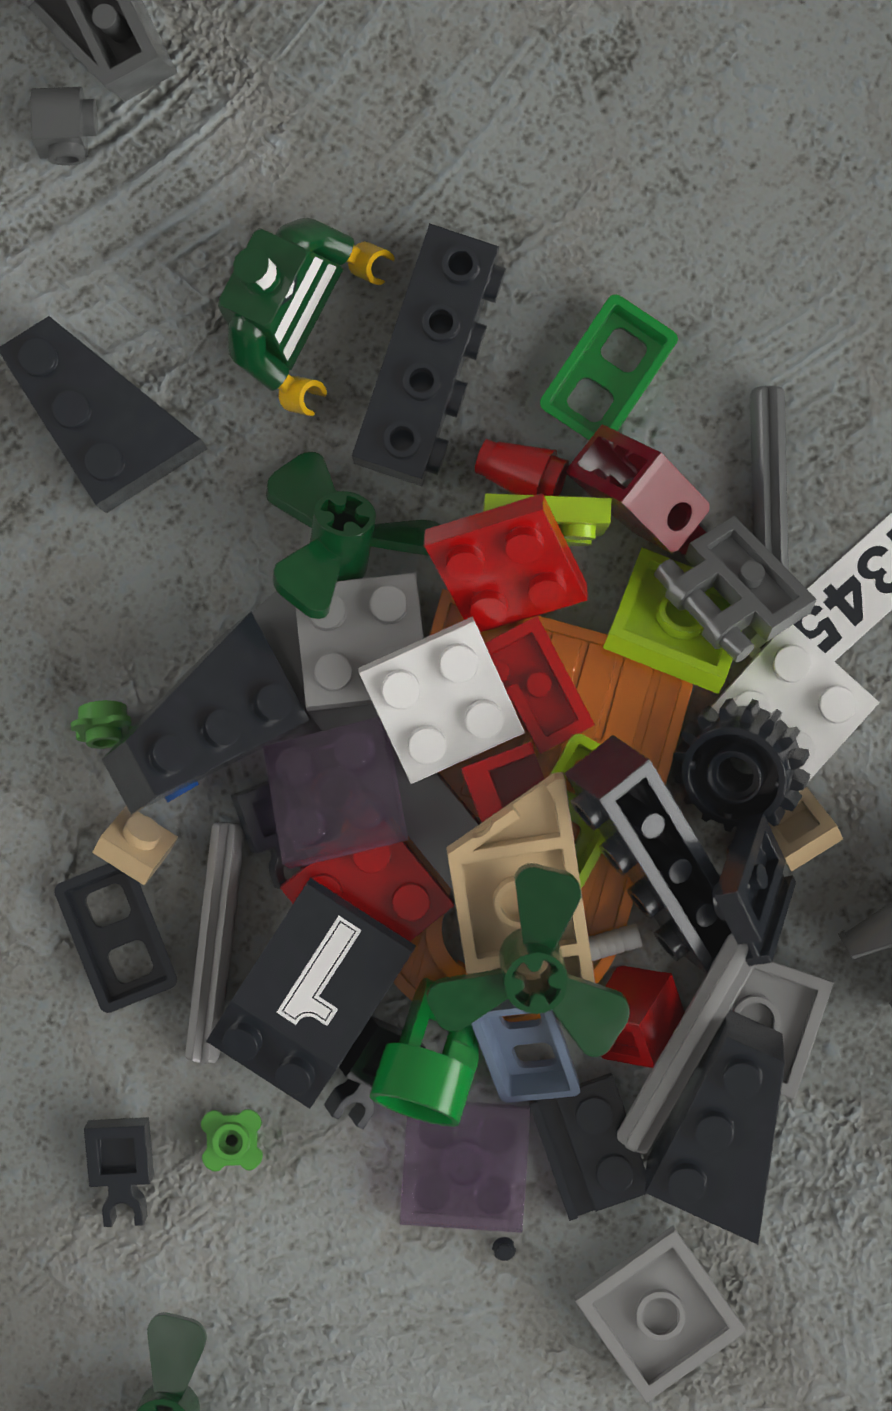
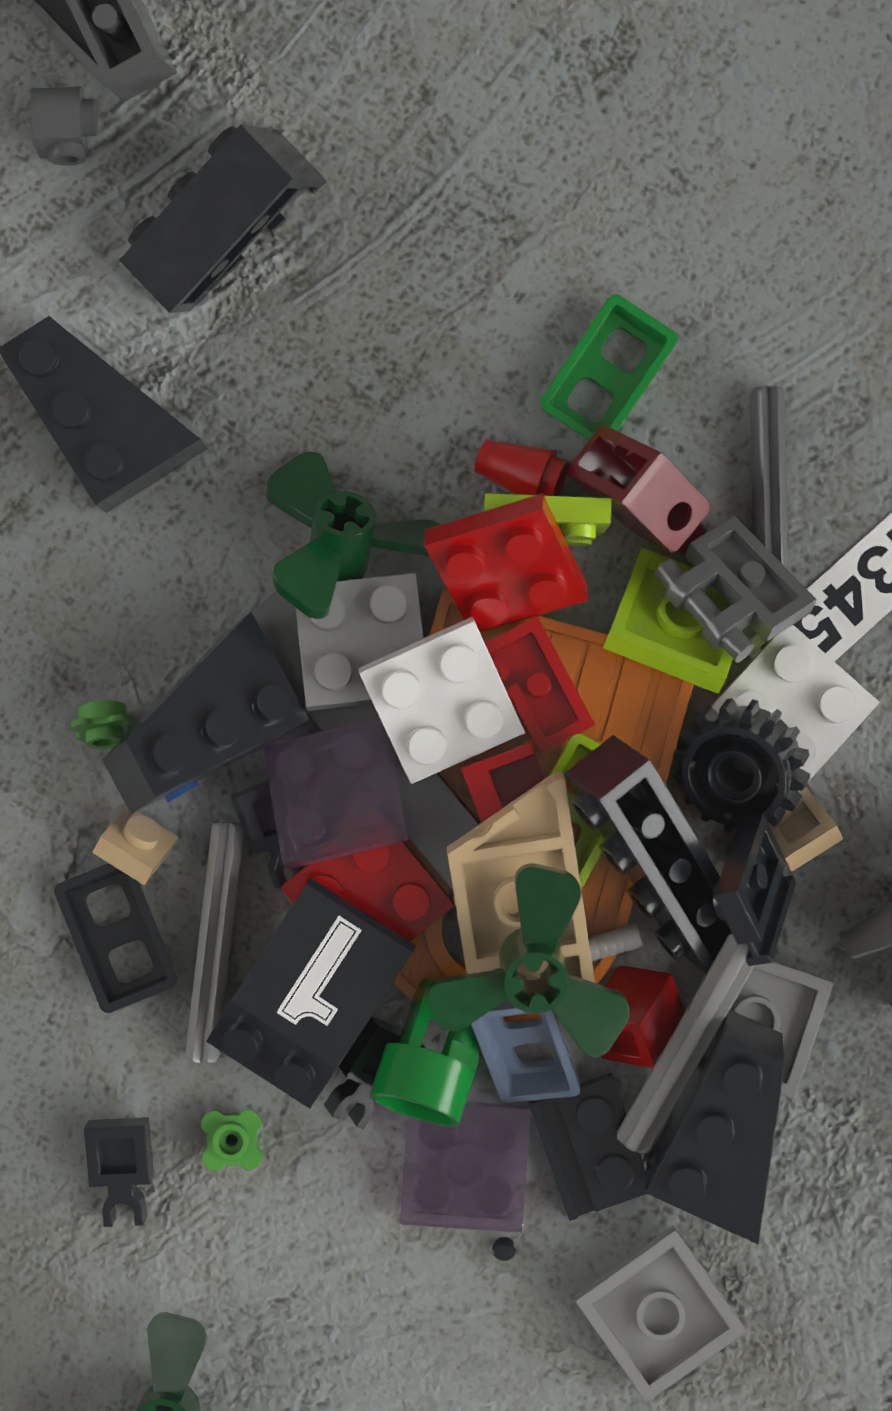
(217, 215): none -> black wedge
(279, 295): dark green torso -> none
(427, 354): black brick -> none

